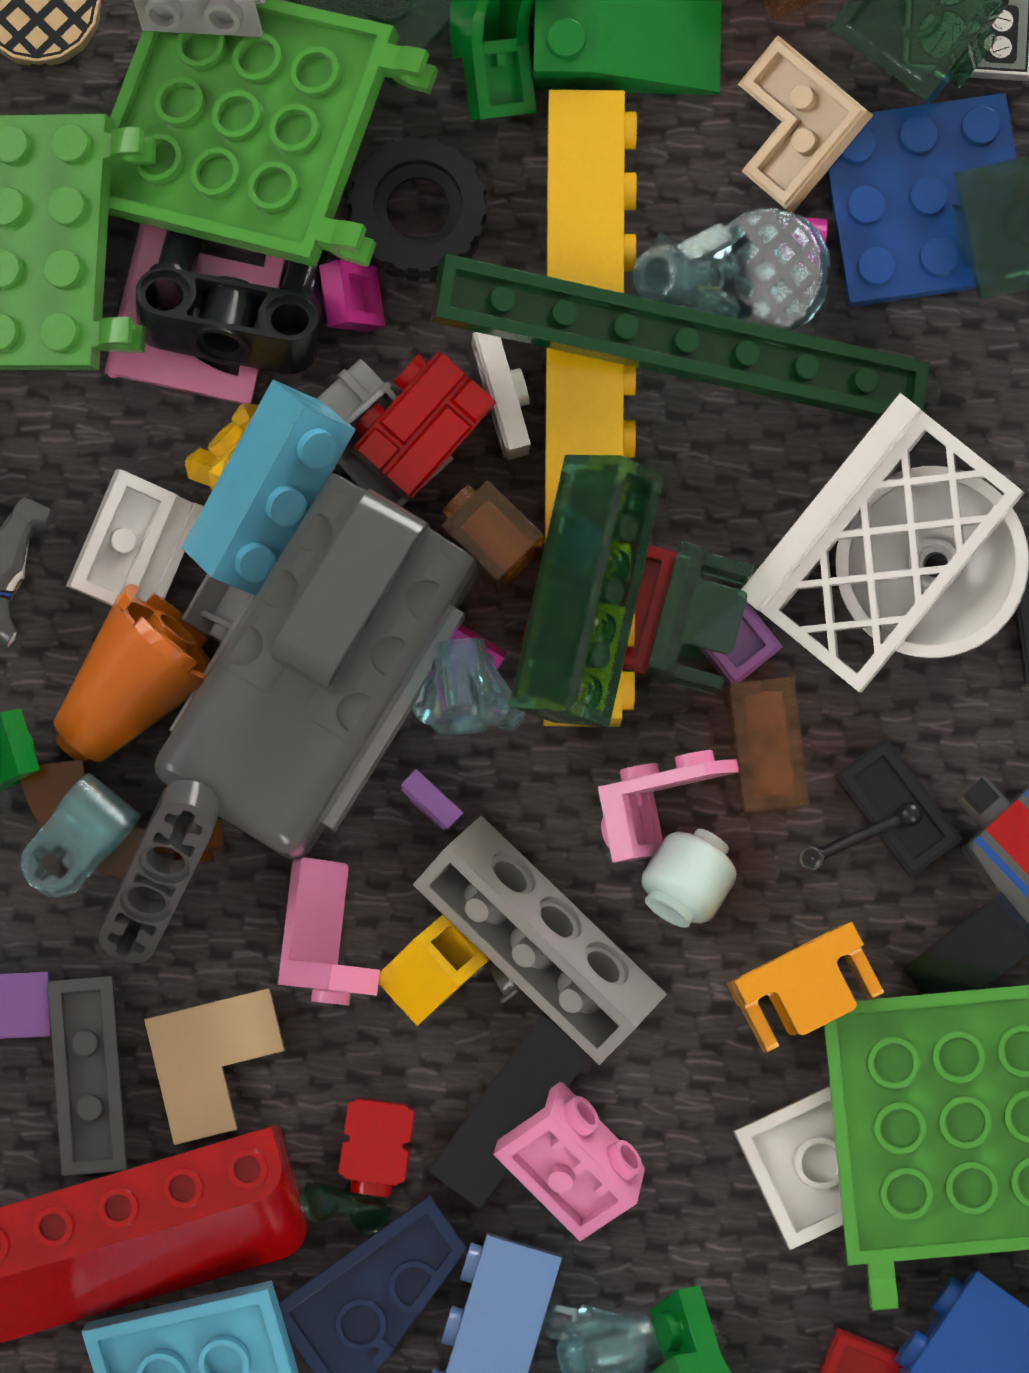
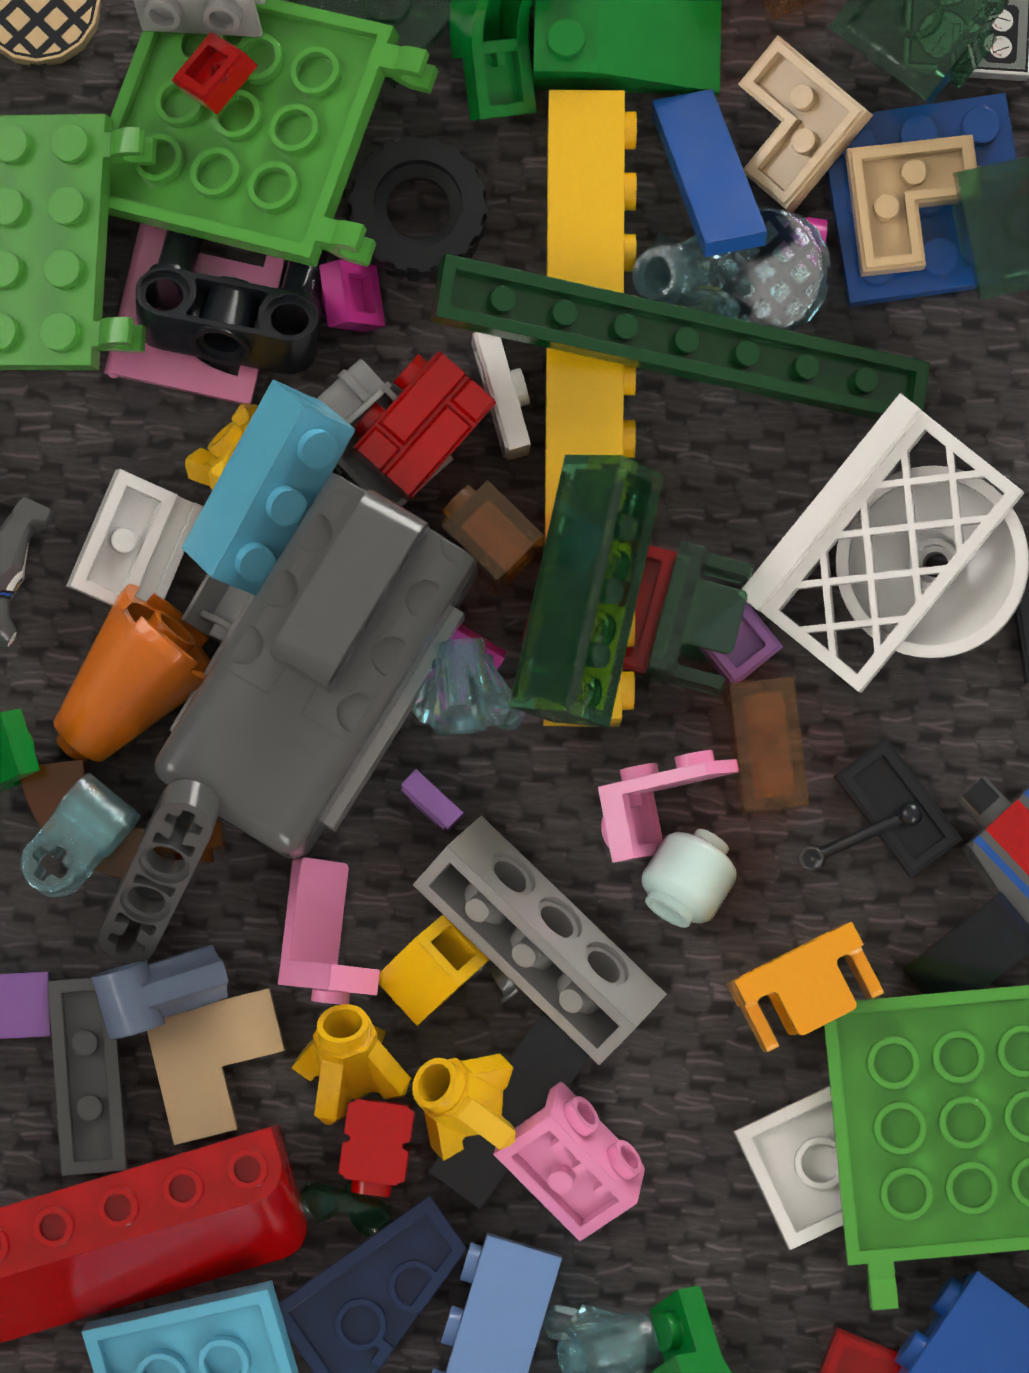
(144, 993): none -> sand blue piece
(214, 73): none -> red tile
(349, 1062): none -> yellow rock
(464, 1101): none -> yellow rock
(708, 173): none -> blue tile
(889, 188): none -> tan tile

